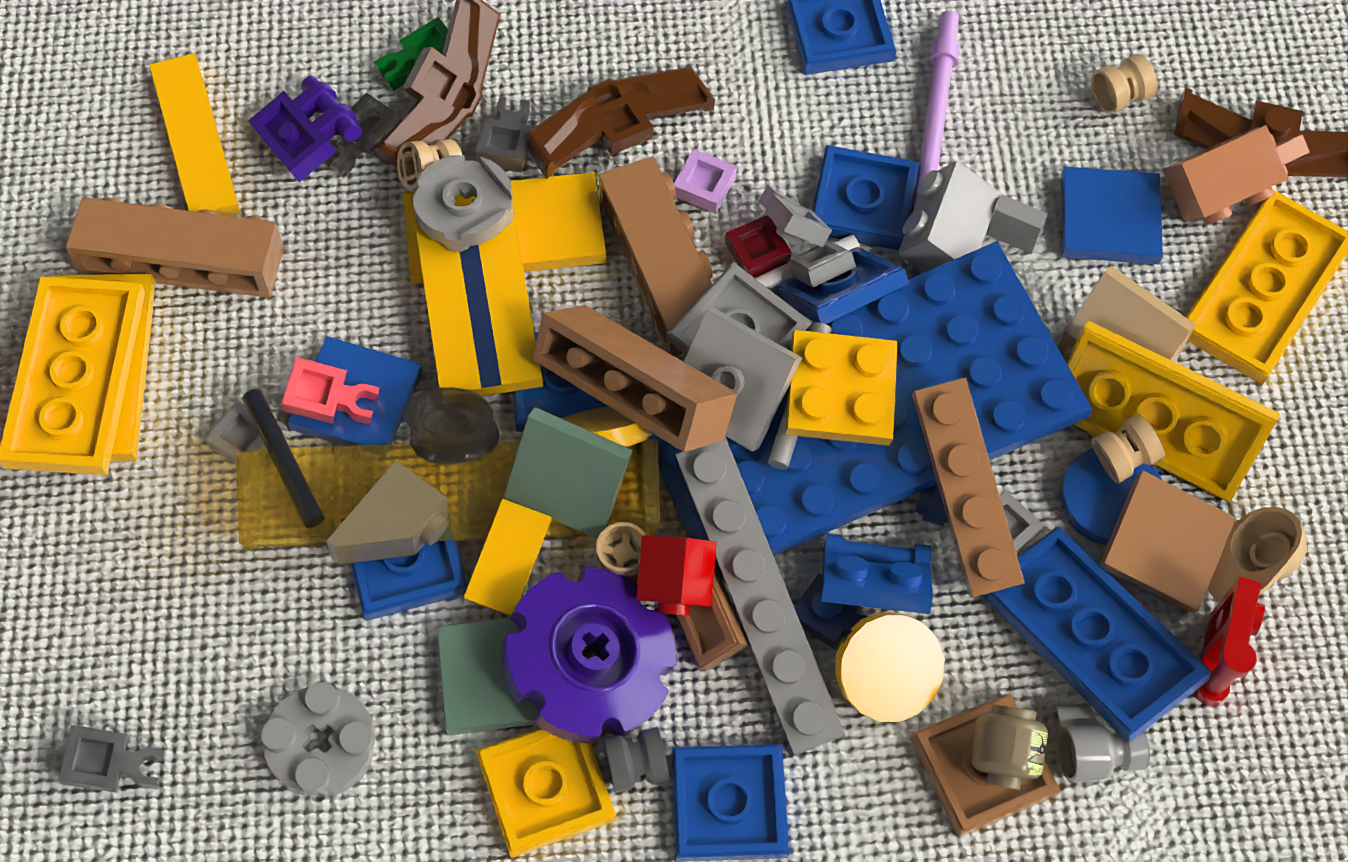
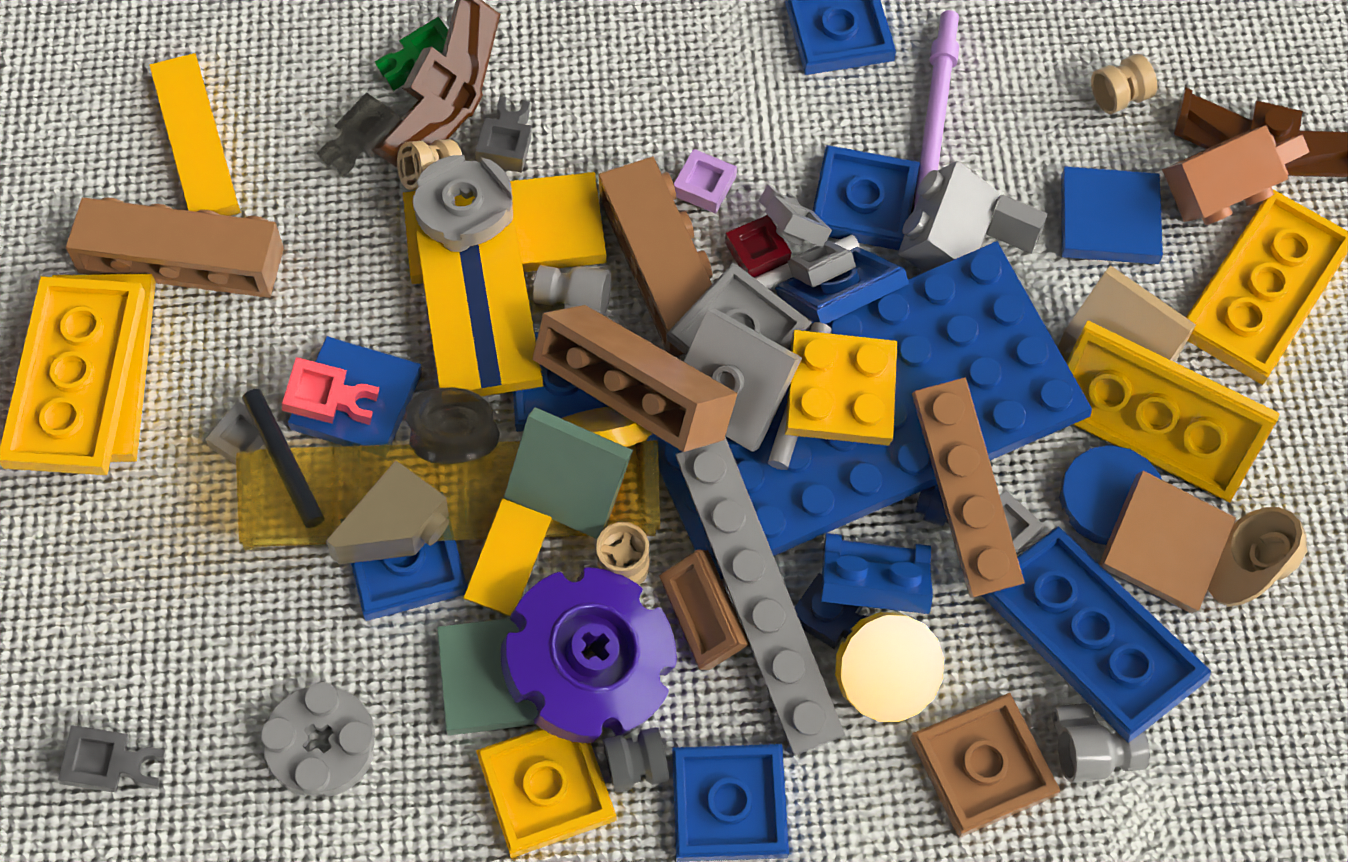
(297, 140): dark purple plate -> none
(576, 288): none -> light grey piece
(616, 115): reddish brown plate -> none
(676, 573): red brick -> none
(1009, 746): dark tan head -> none
(1128, 448): tan wheel -> none
(1227, 639): red plate -> none

